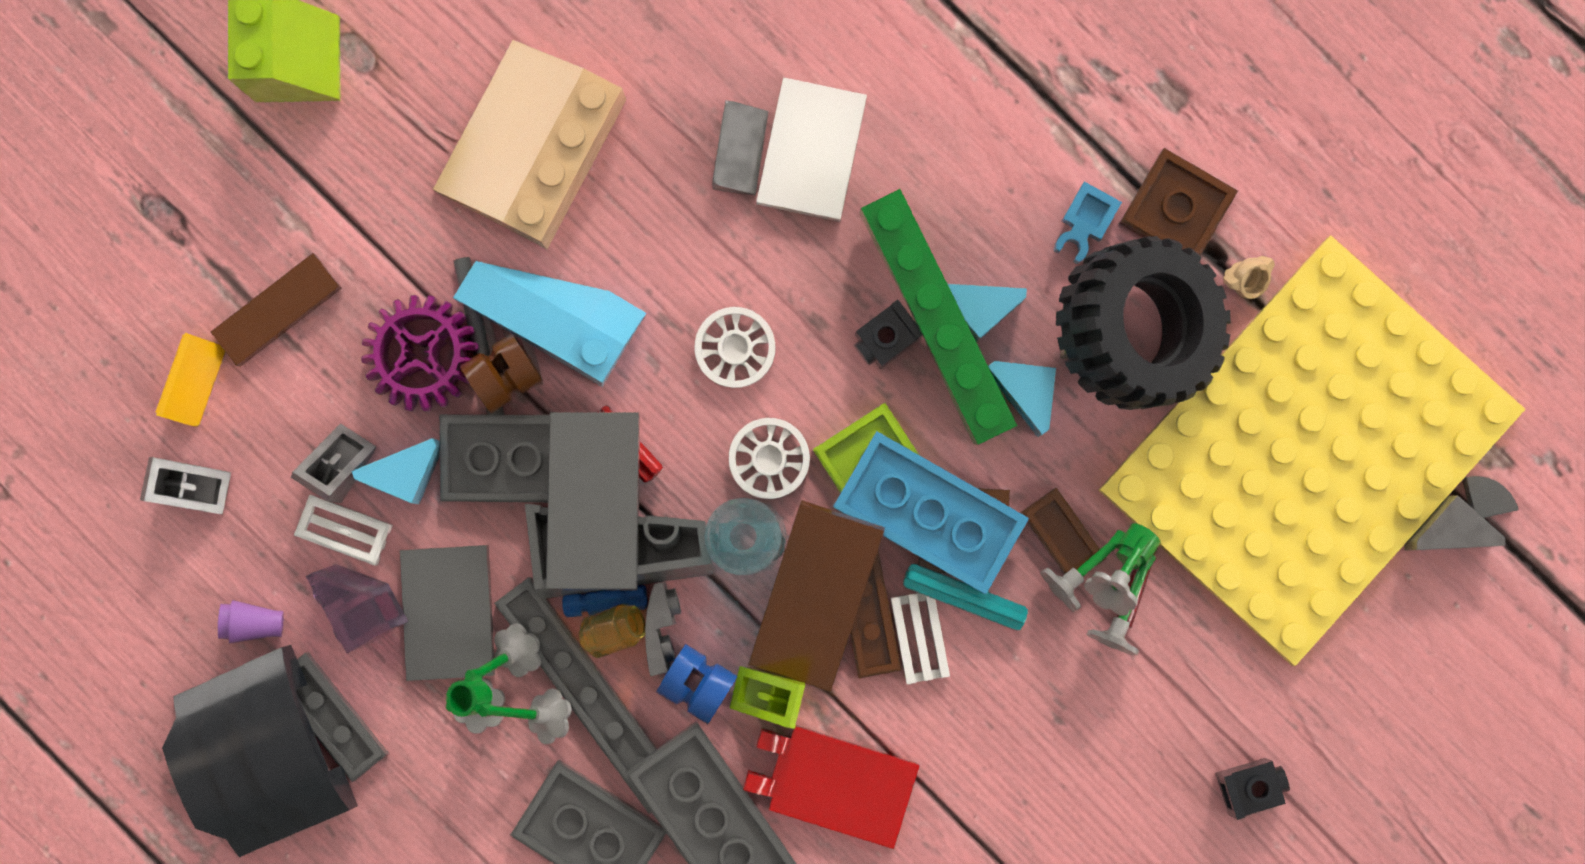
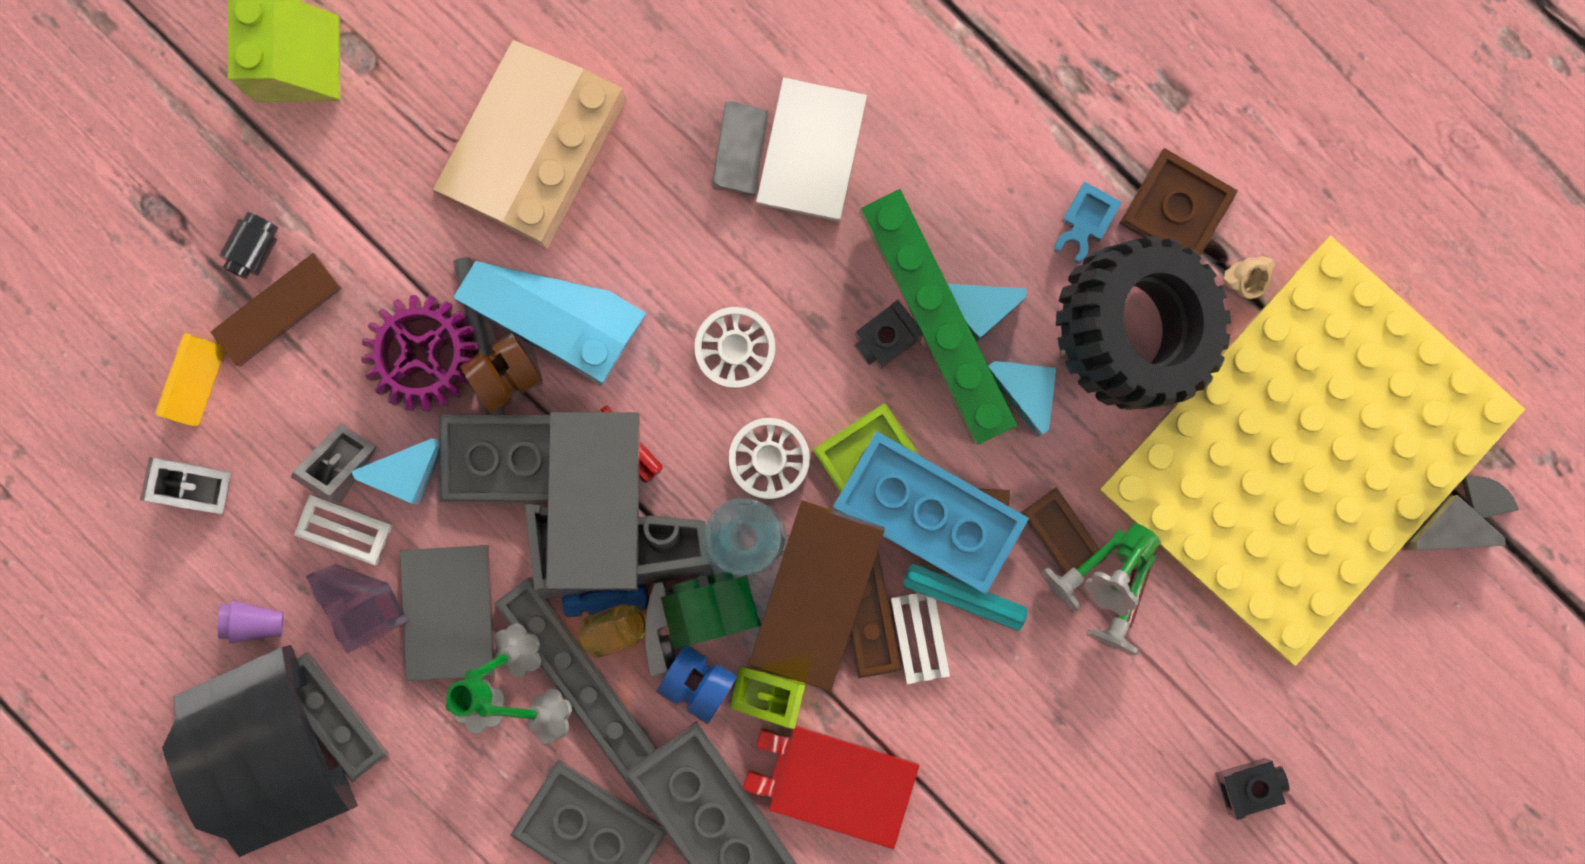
(249, 245): none -> black brick
(709, 611): none -> dark green brick

